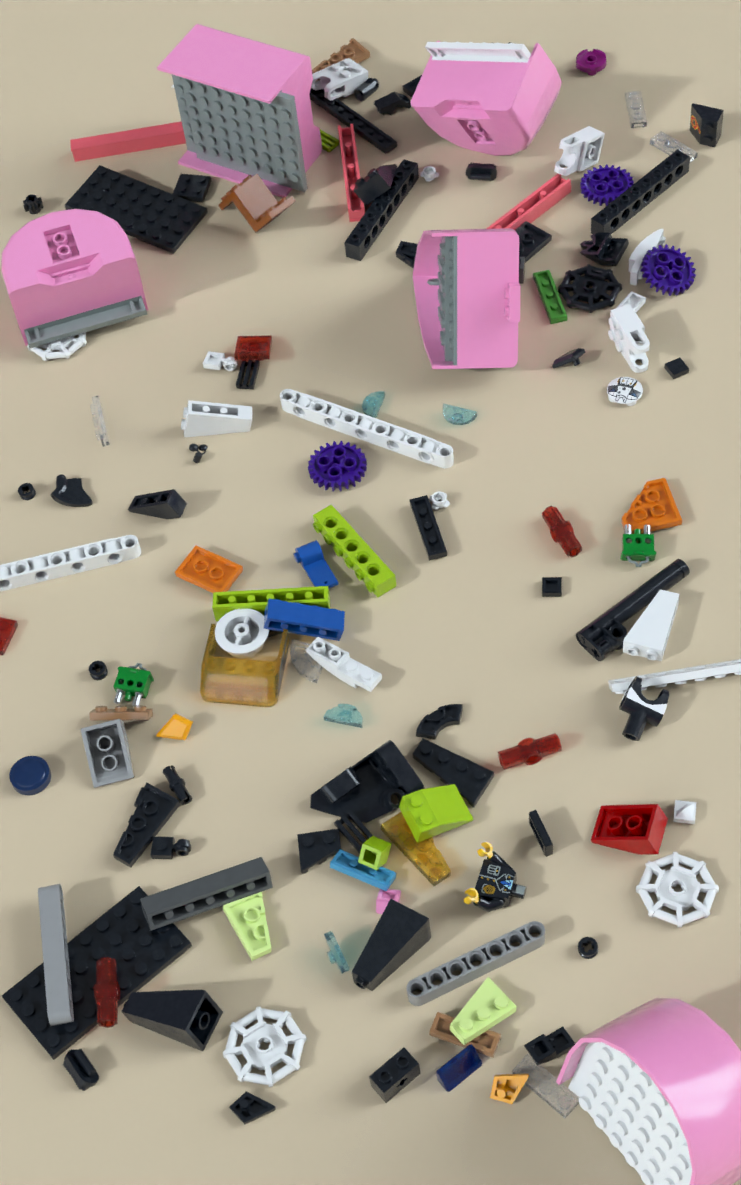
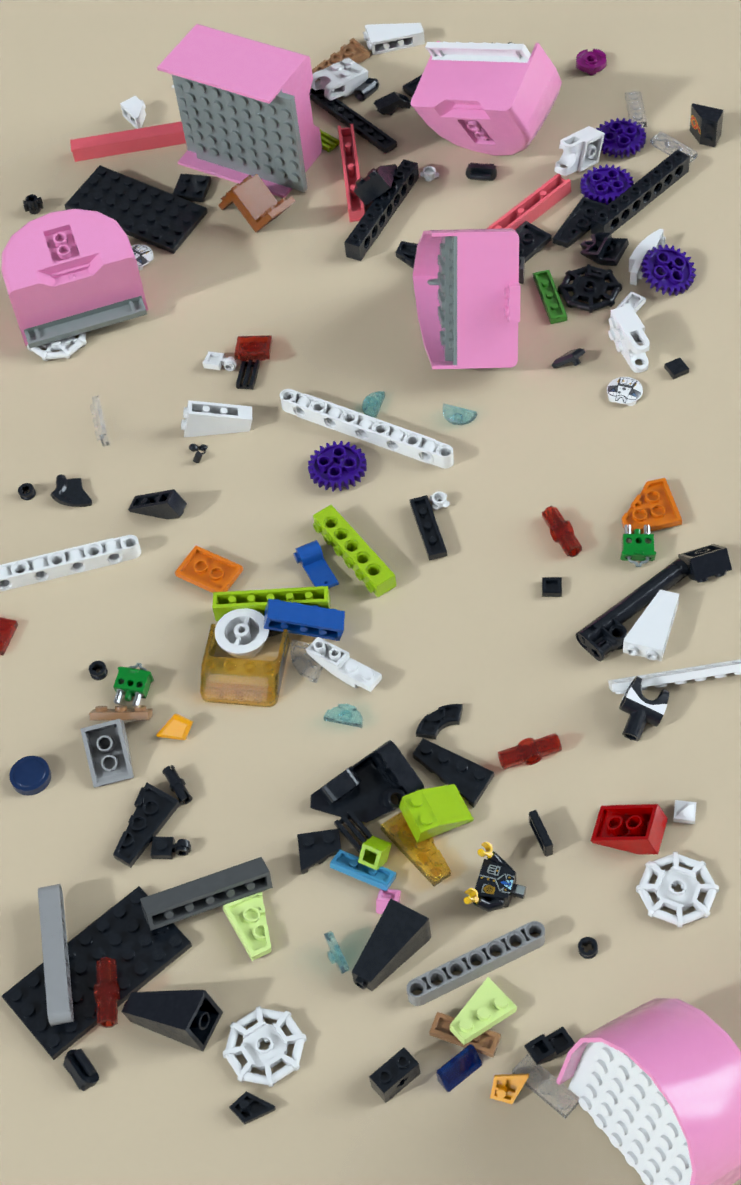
(134, 111): none -> white slope
(142, 254): none -> dish
(393, 37): none -> white slope
(578, 222): none -> black wing
(622, 137): none -> dark purple gear
(707, 562): none -> black slope

